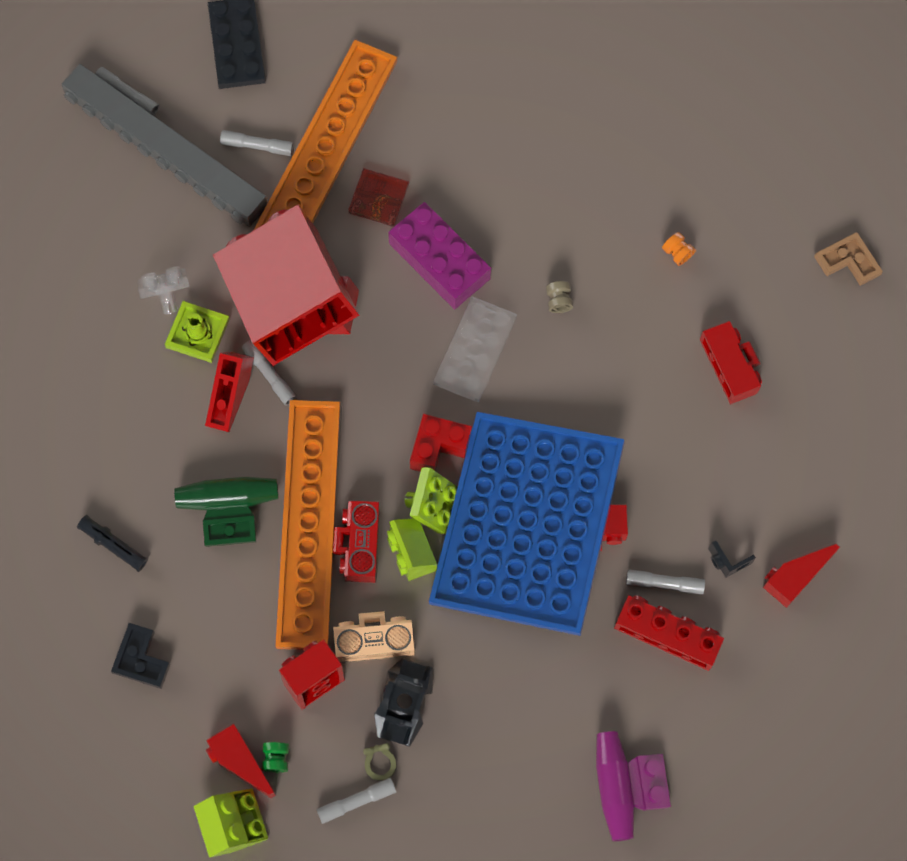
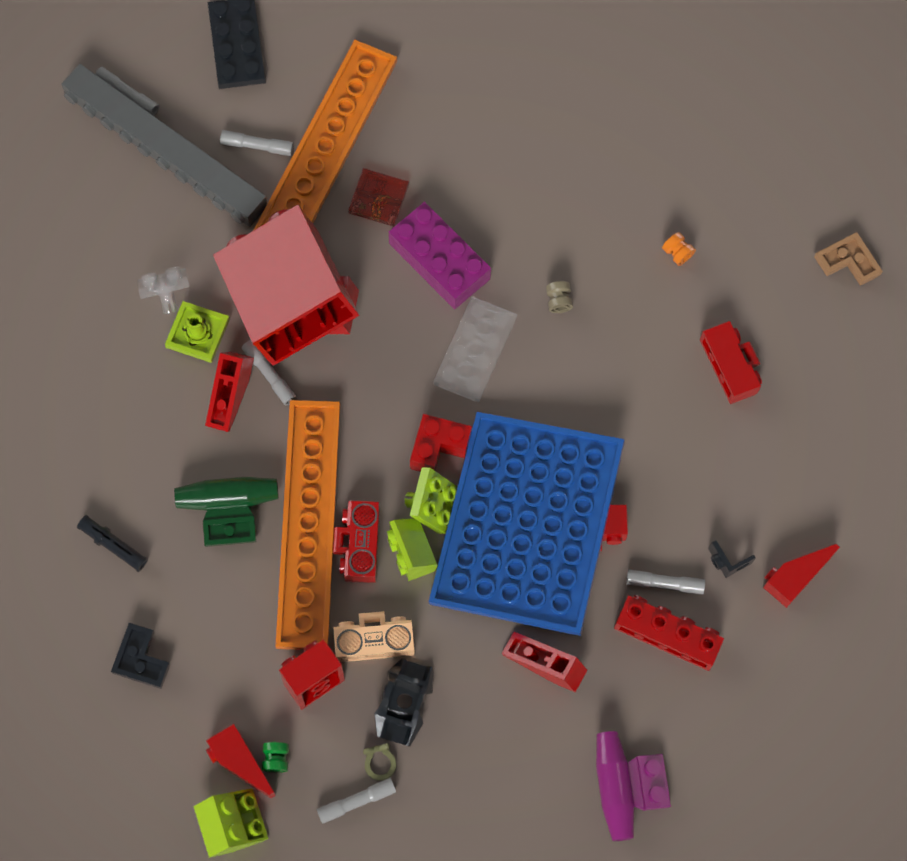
(545, 661): none -> red slope

